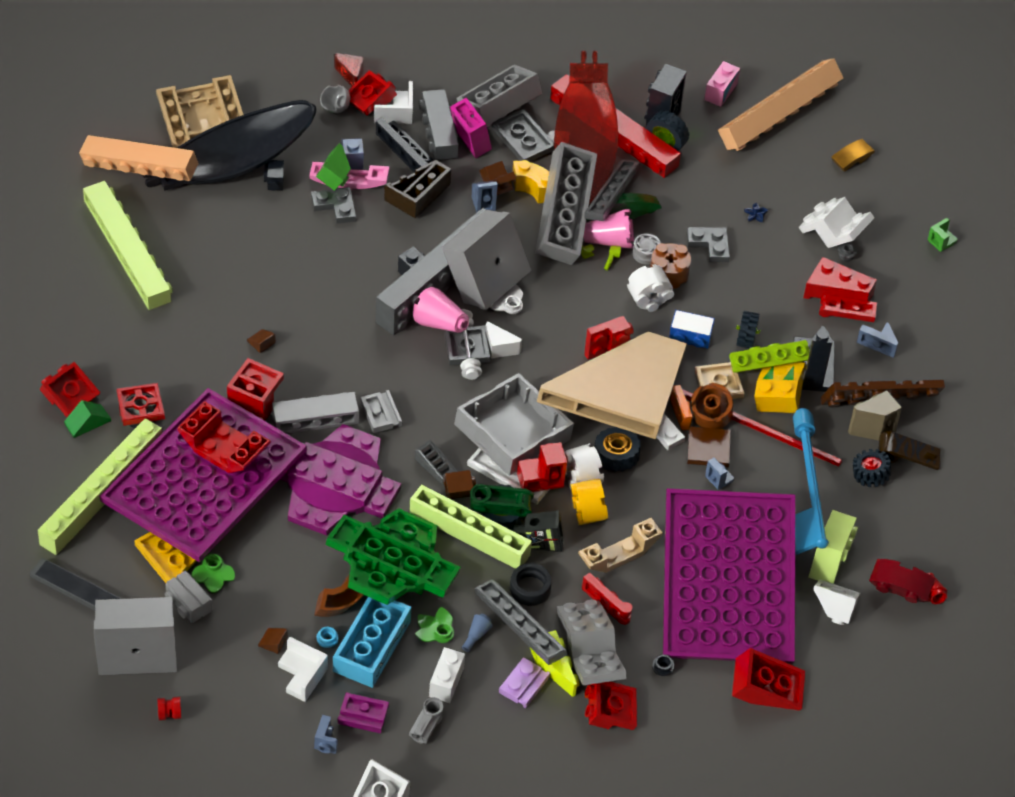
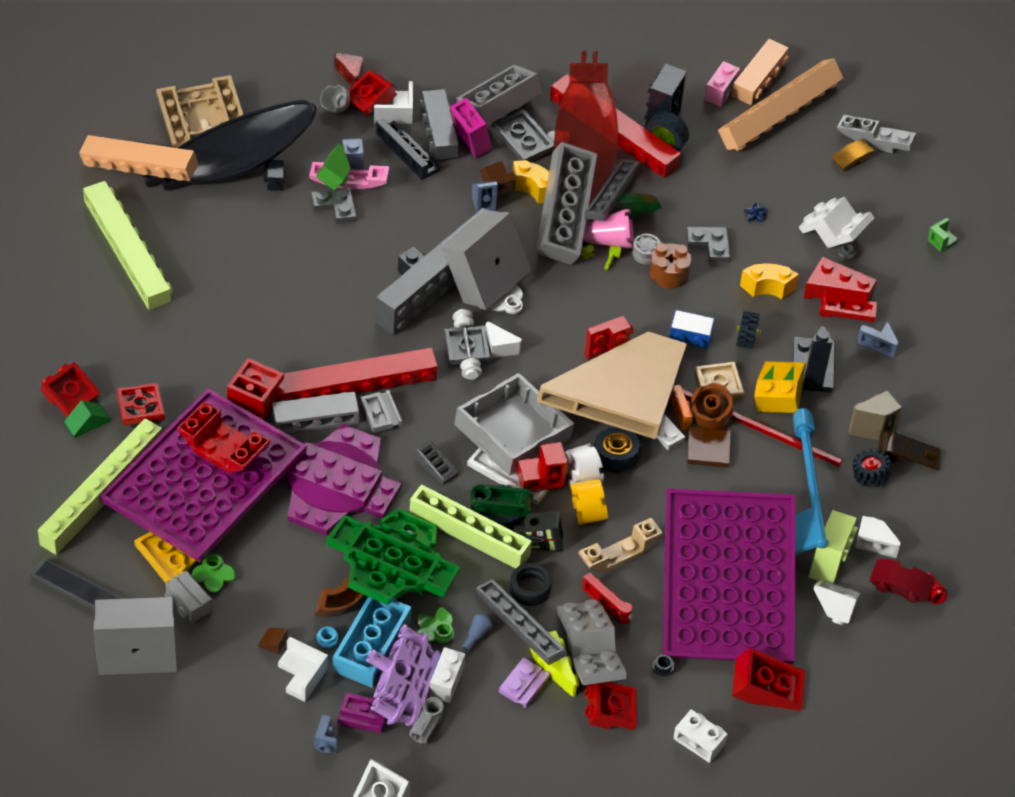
(169, 708): red wheel -> none
(262, 340): reddish brown slope -> none
(359, 375): none -> brick
(404, 677): none -> lavender piece
(417, 191): dark brown wedge -> none
(439, 312): bright pink cone -> none
(458, 484): reddish brown brick -> none
(650, 287): white brick -> none
(700, 735): none -> white brick
(718, 474): sand blue bracket -> none
(760, 72): none -> light nougat brick
(769, 279): none -> yellow brick
(770, 356): lime bracket -> none
(853, 394): reddish brown wing -> none
(875, 136): none -> light grey slope
(877, 537): none -> white slope

